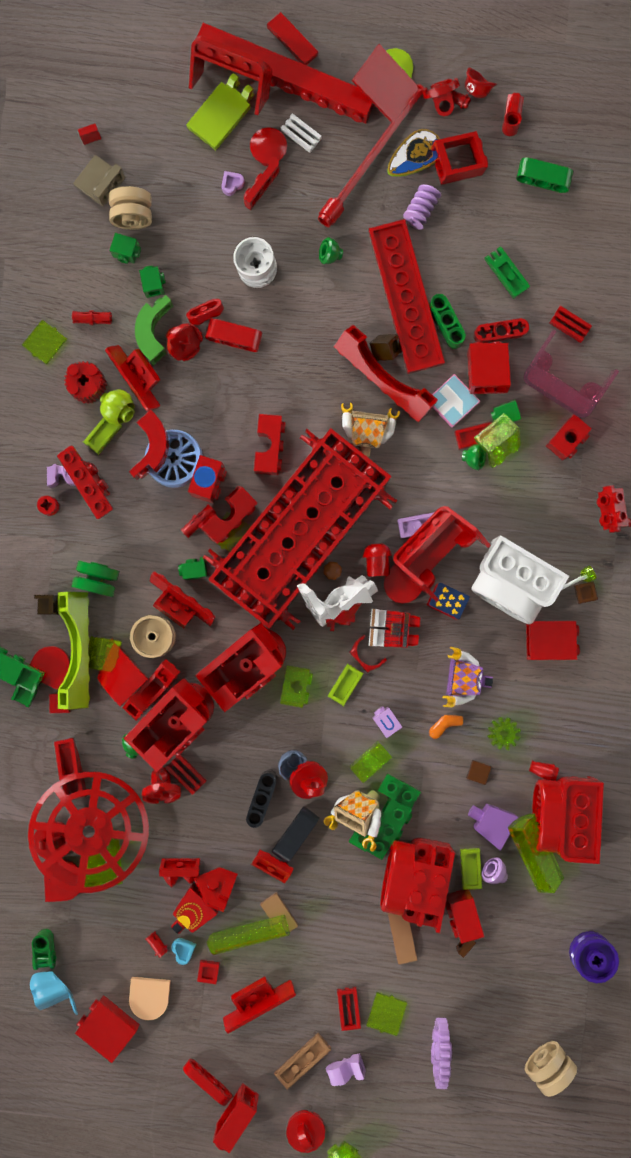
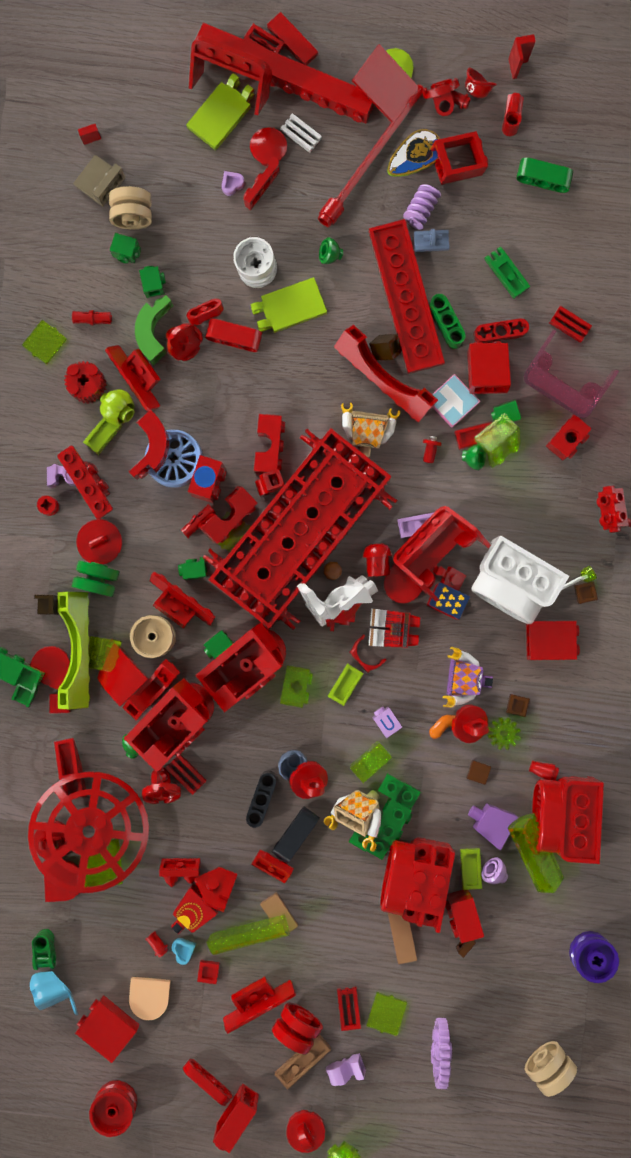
(99, 541): none -> red shield
(113, 1108): none -> red wheel
(217, 644): none -> green brick
(254, 28): none -> red tile
(267, 483): none -> red leg
(290, 306): none -> lime tile
(297, 1028): none -> red wheel
(430, 450): none -> red piece
(431, 240): none -> sand blue hips
(450, 577): none -> red plate
(470, 723): none -> red tile
(517, 705): none -> reddish brown tile
(521, 53): none -> red panel

